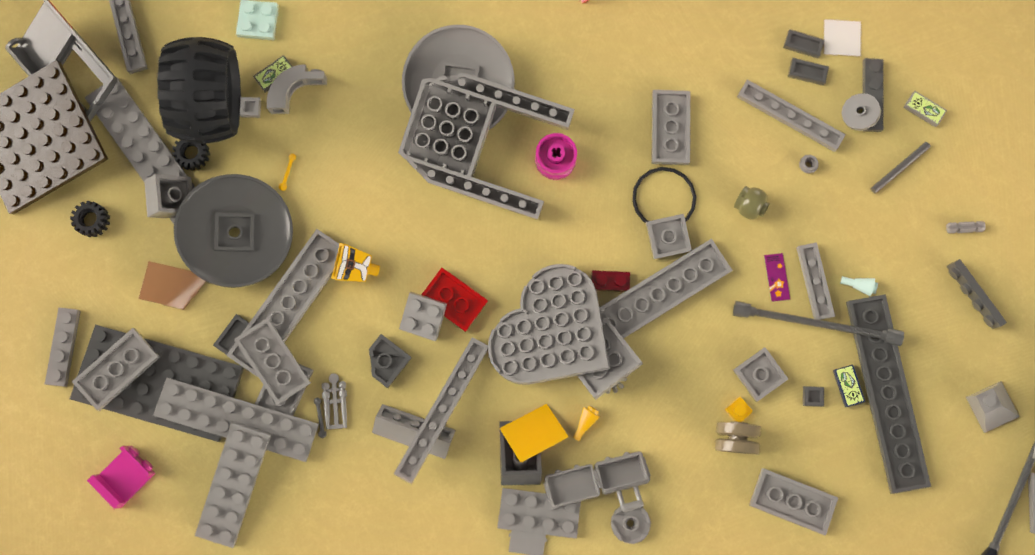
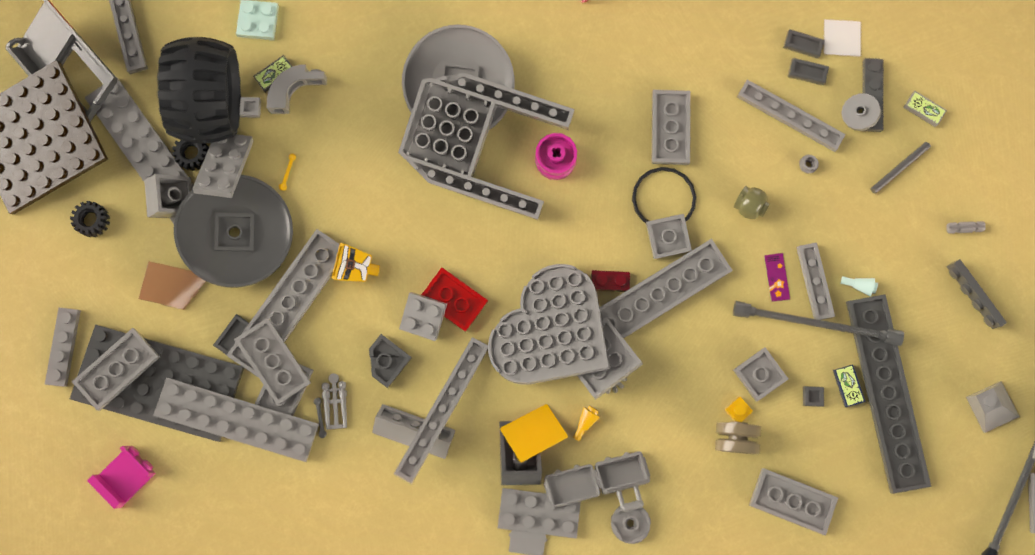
(223, 166): none -> light grey plate
(233, 484): light grey plate -> none

